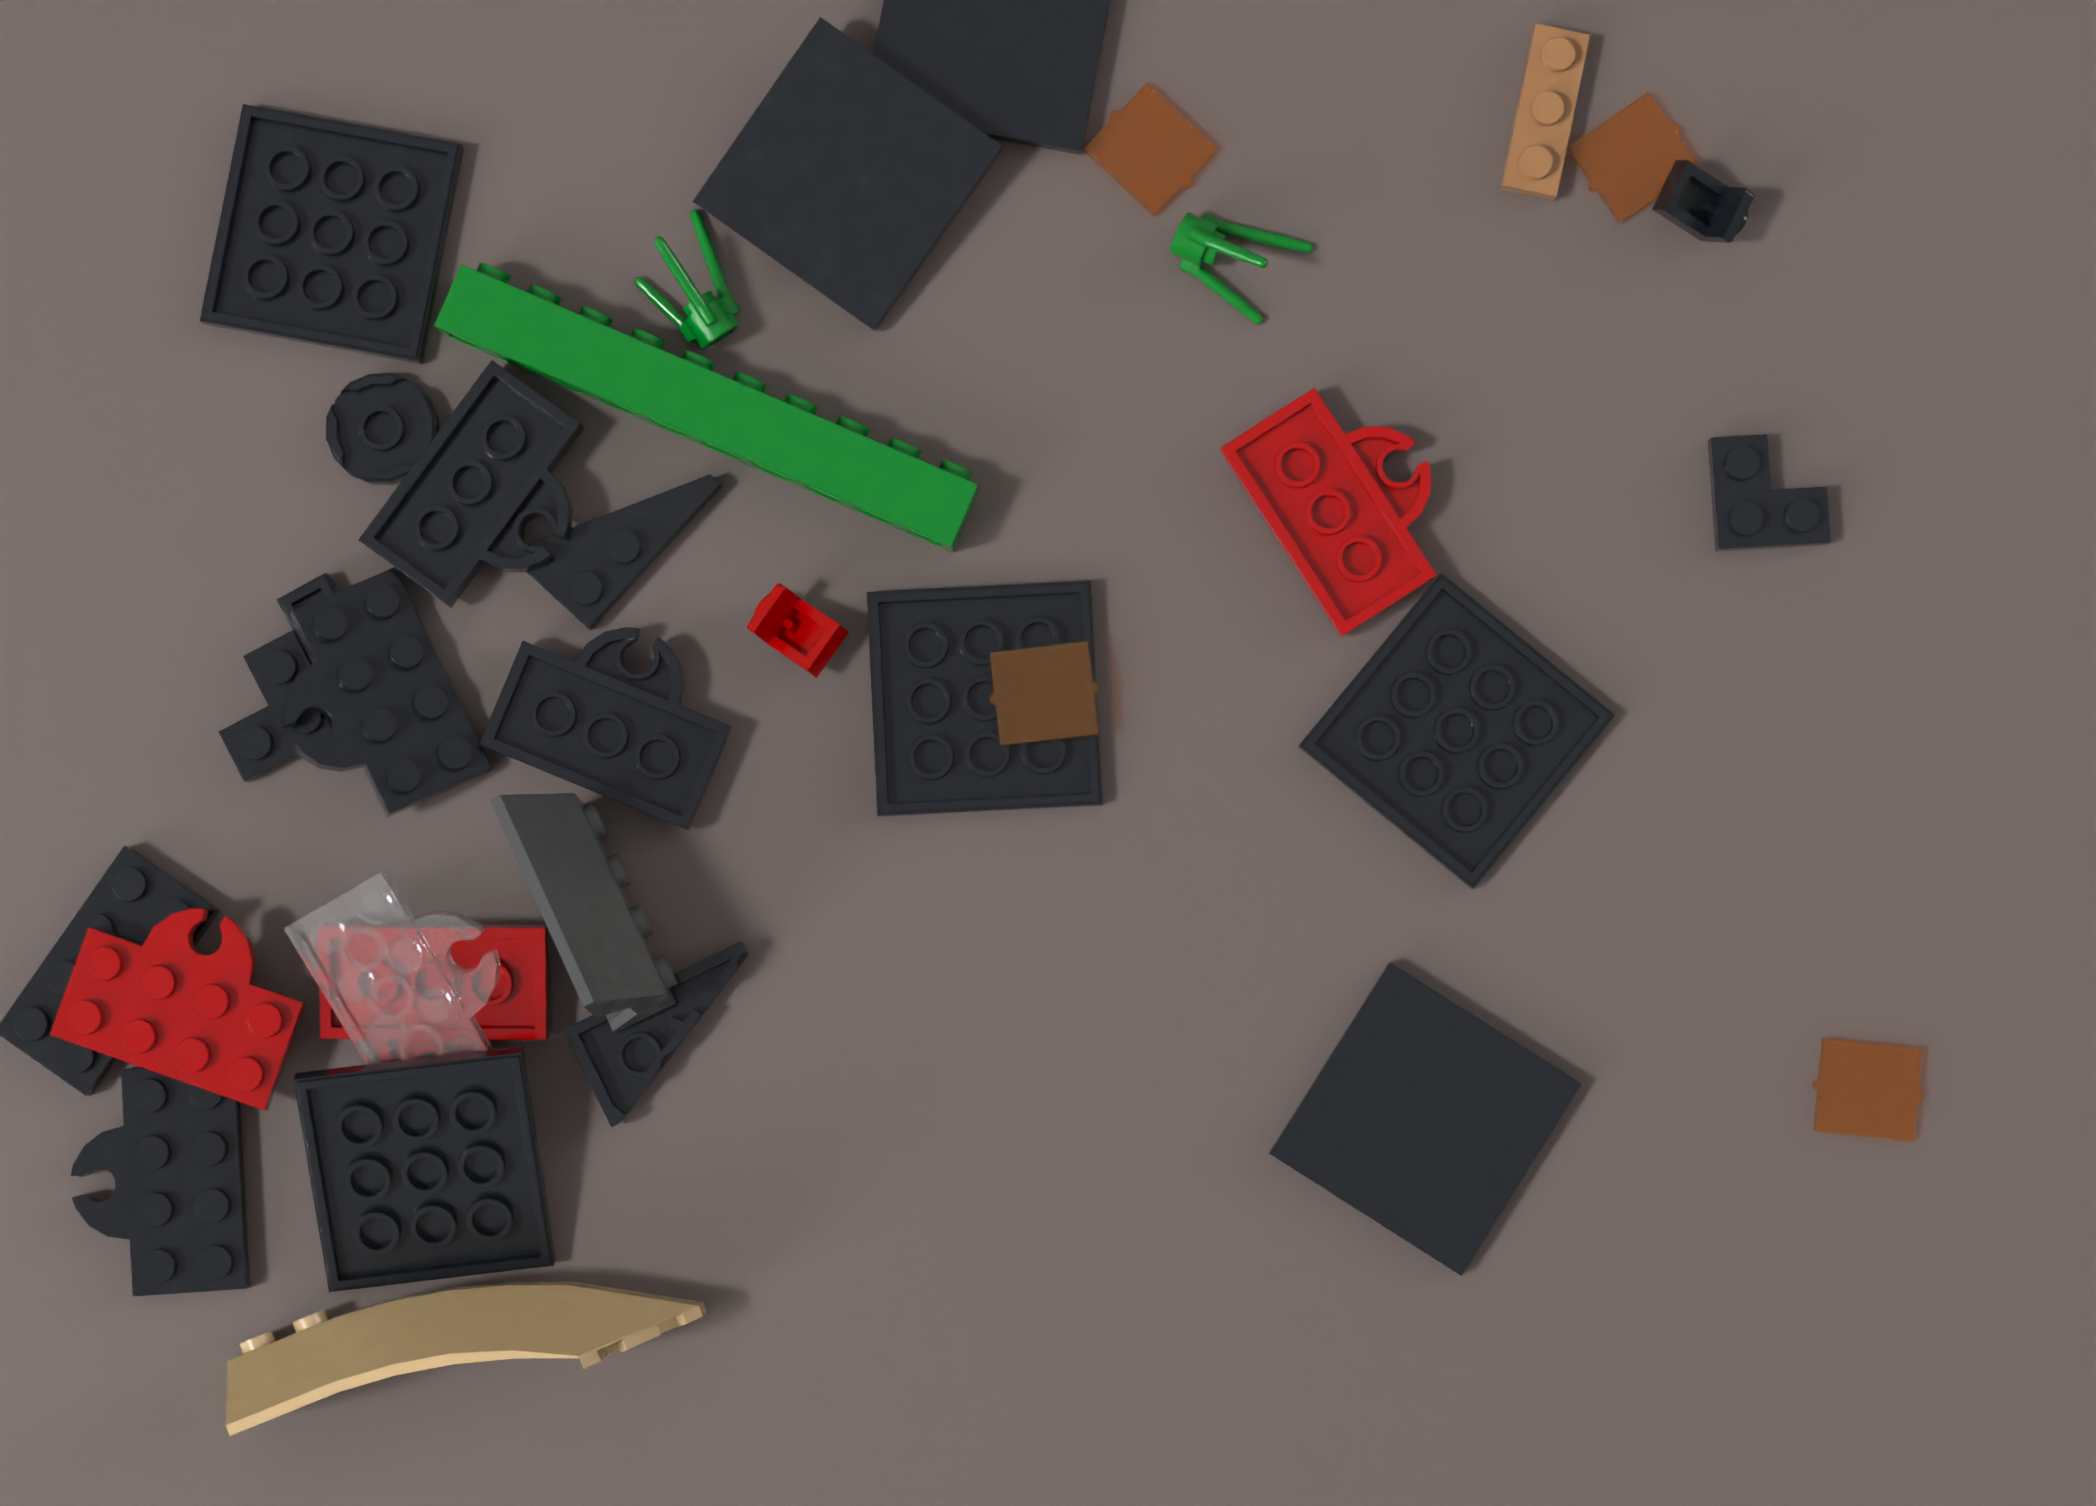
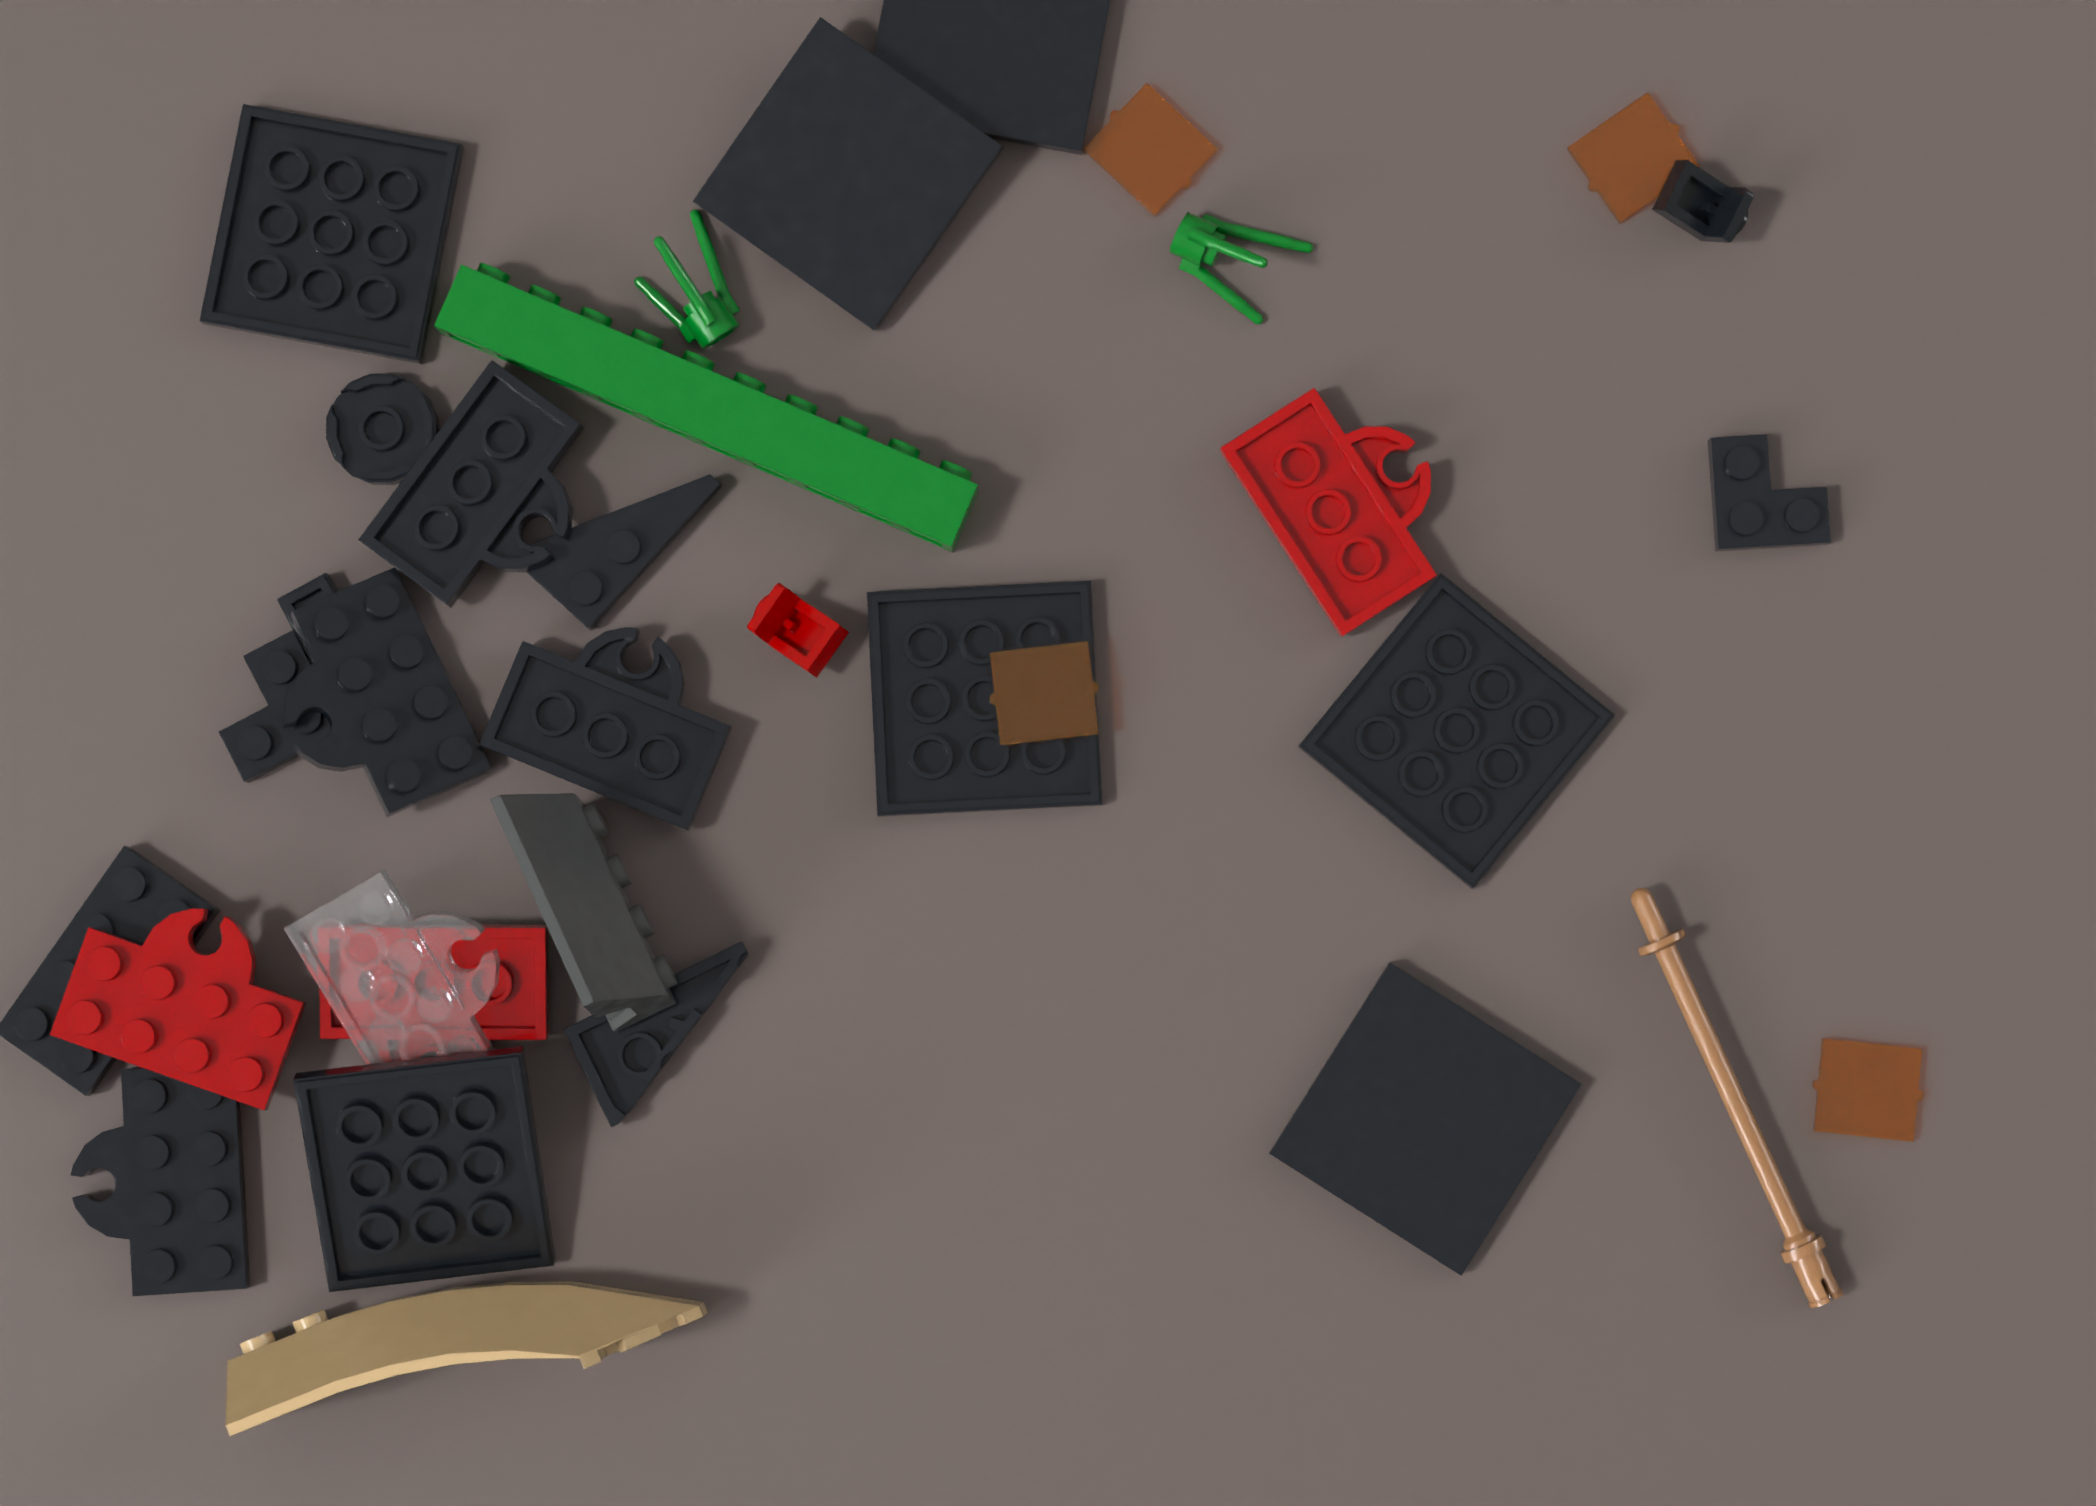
(1545, 112): medium nougat plate -> none
(1800, 1245): none -> medium nougat bar

